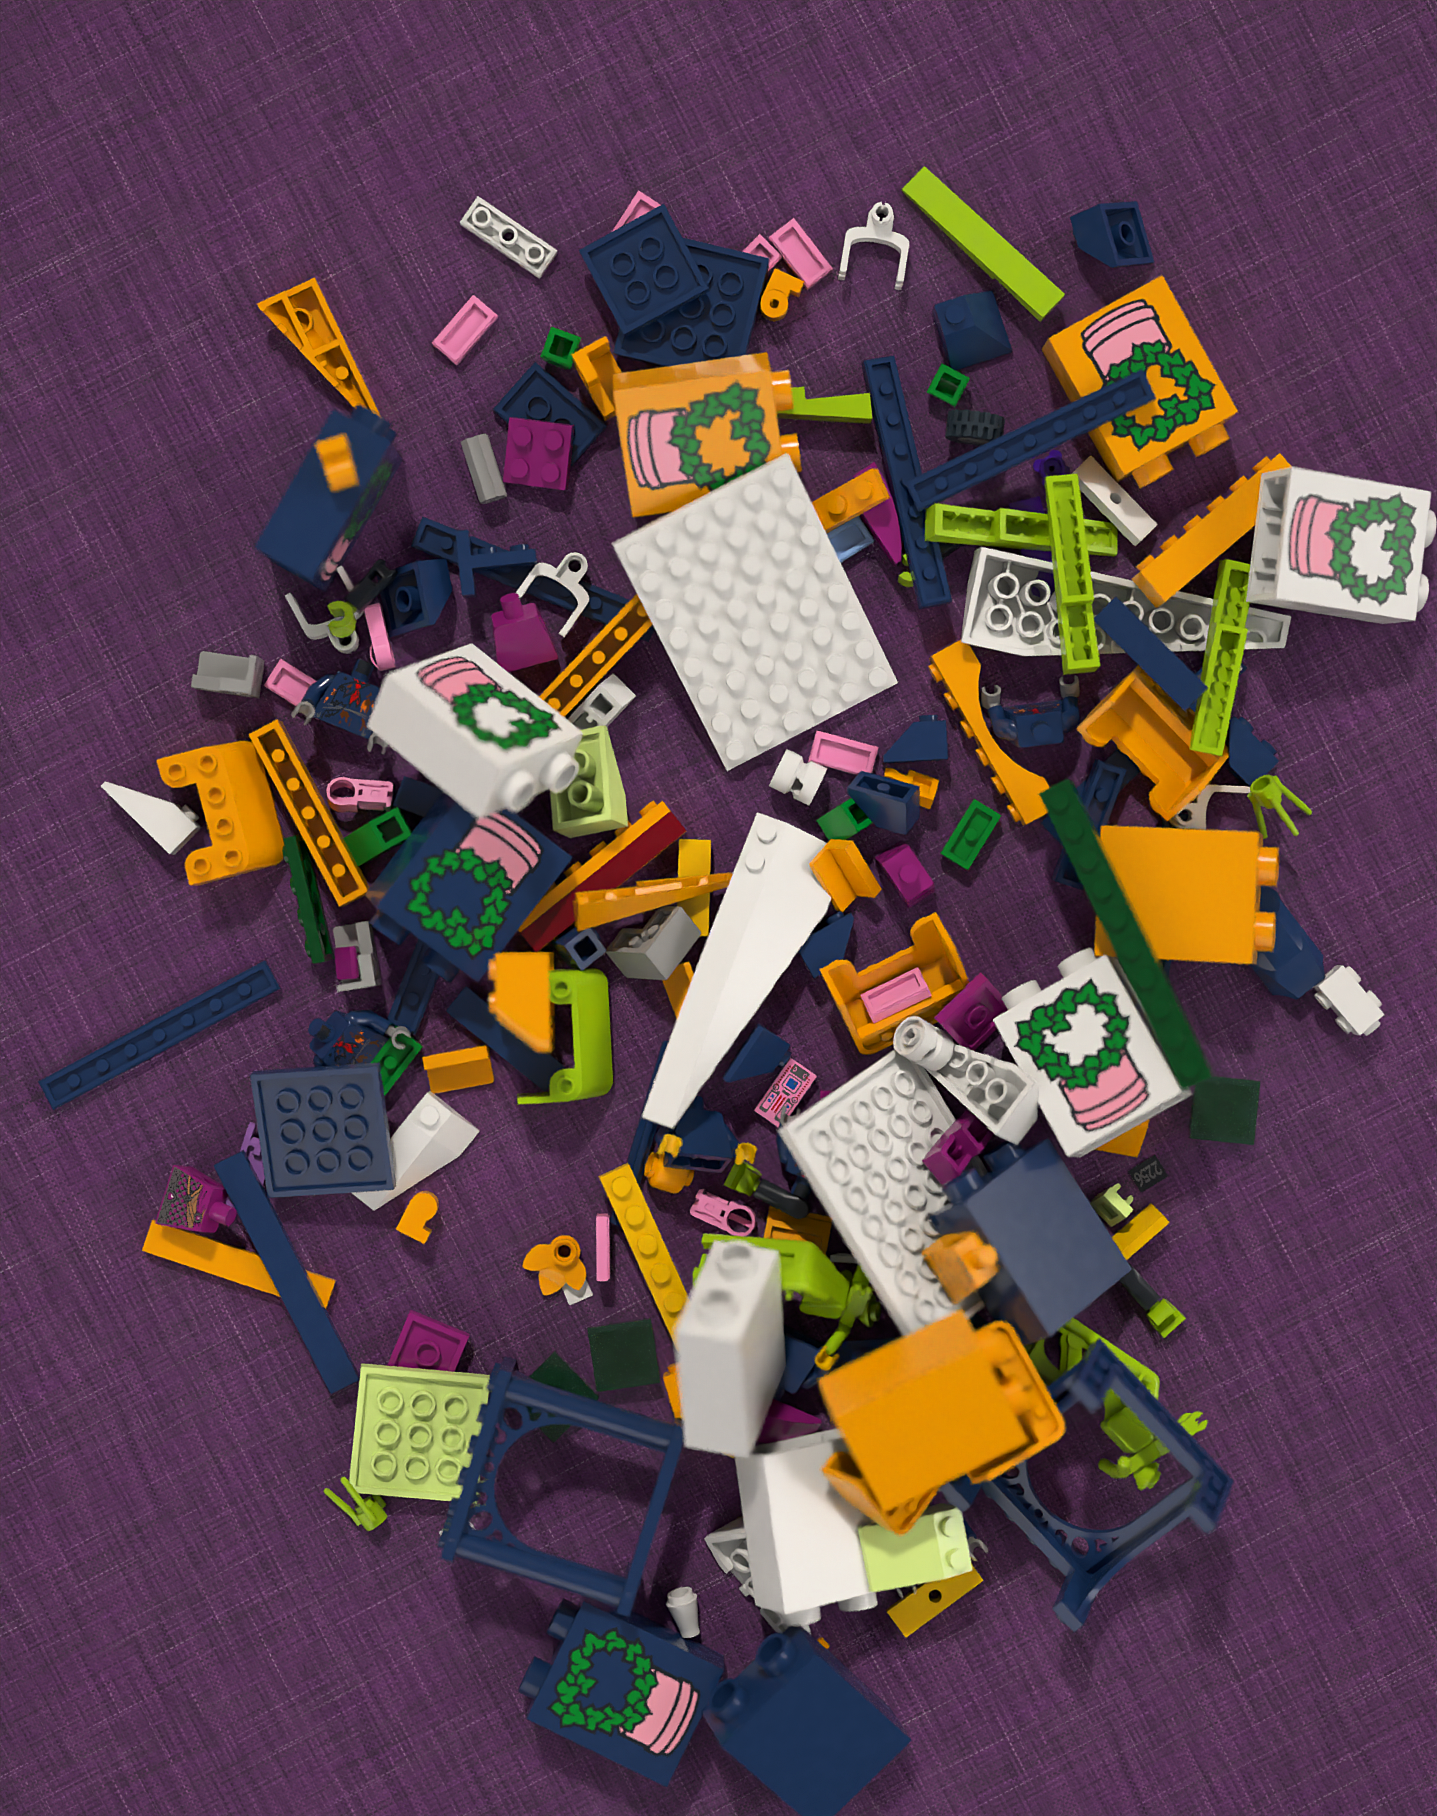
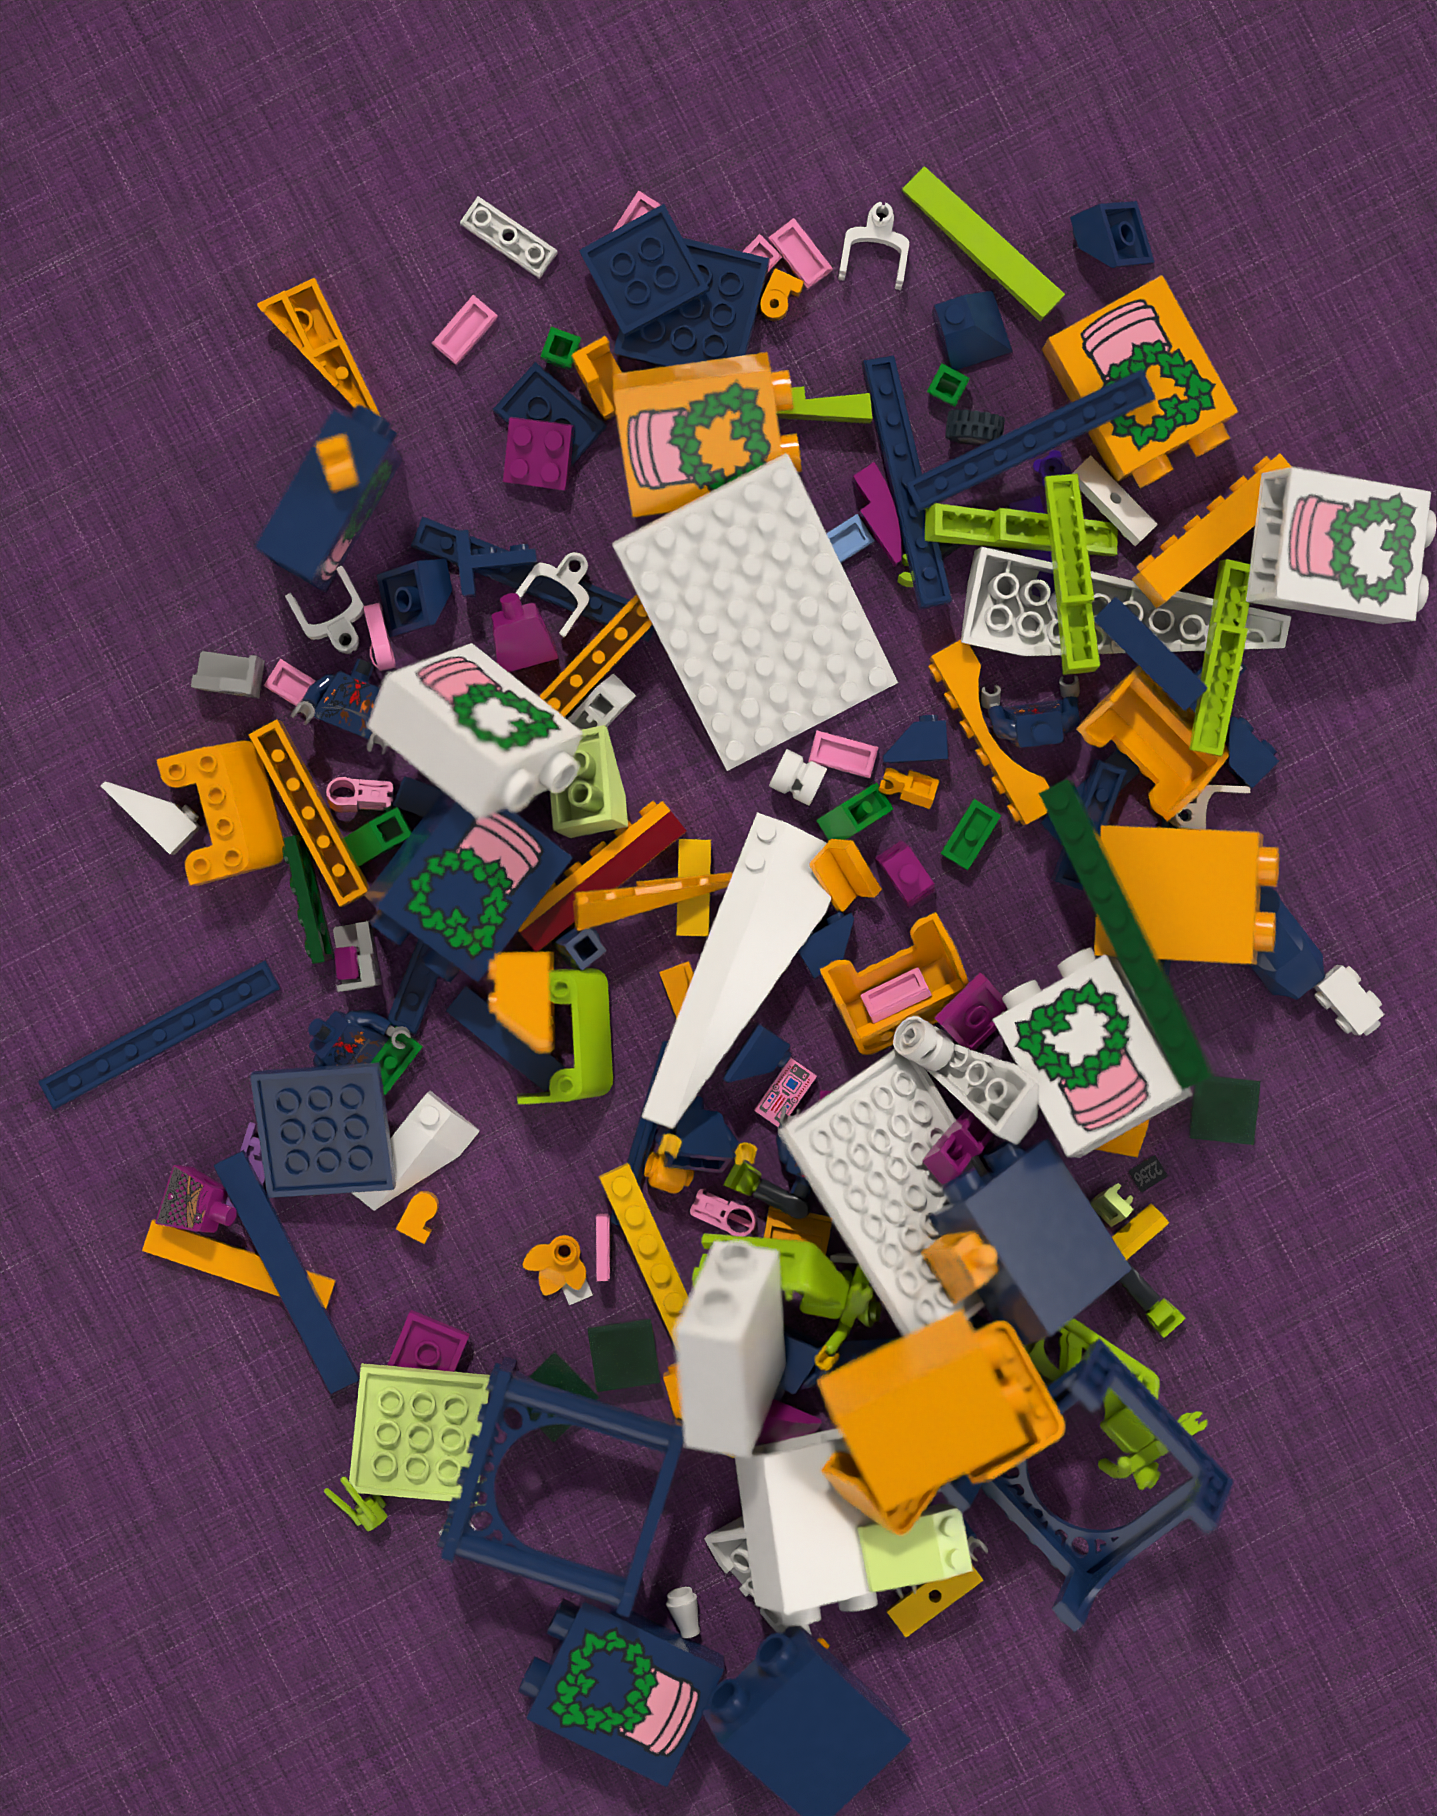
(359, 599): black piece -> none
(459, 1069): light orange panel -> none
(483, 468): light grey axle -> none
(655, 948): light grey panel -> none
(851, 499): light orange plate -> none
(886, 801): dark blue slope -> none
(1267, 792): lime plant -> none

